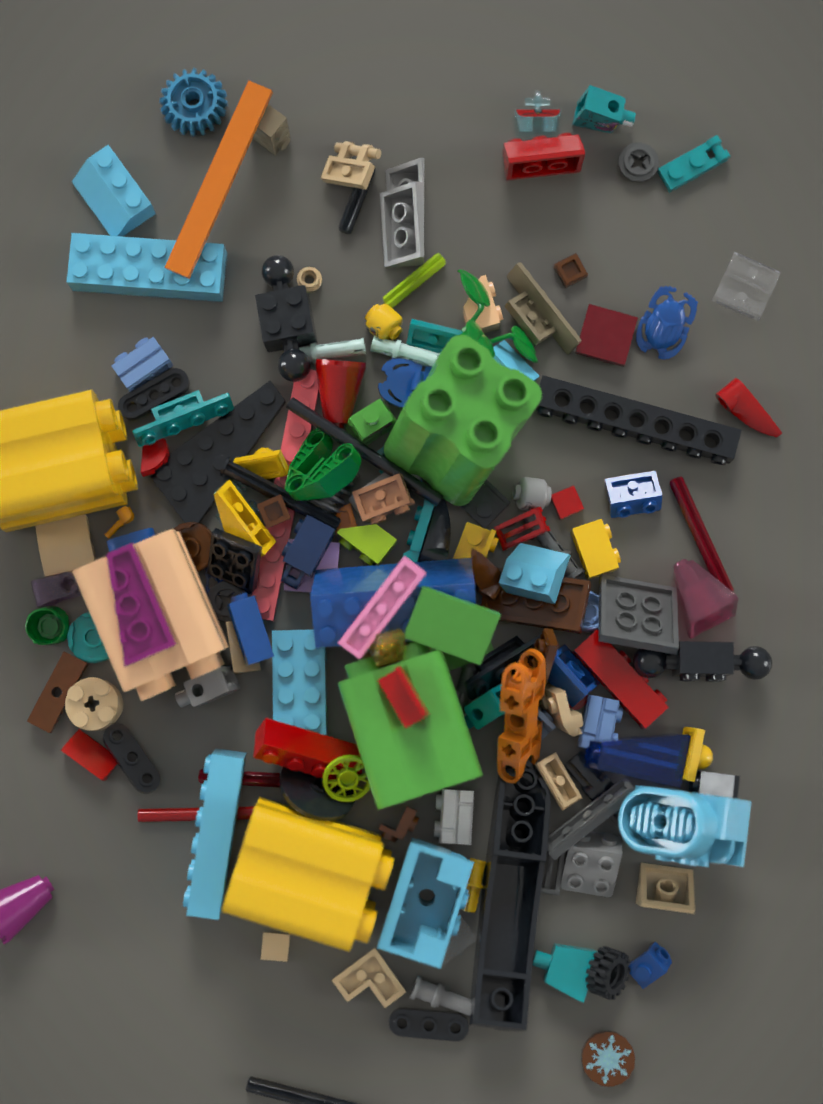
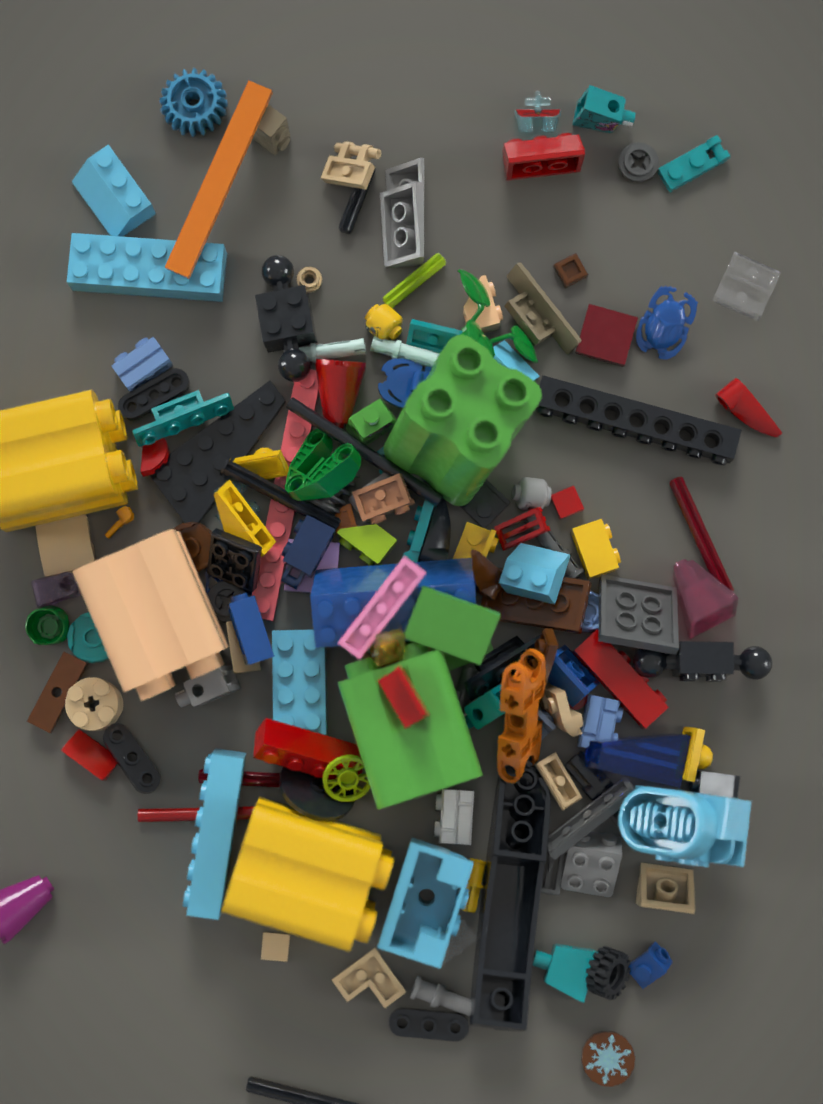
(134, 537): blue beam -> none
(138, 611): magenta wing -> none
(273, 511): reddish brown tile -> none
(406, 824): reddish brown bracket -> none
(634, 494): bracket -> none

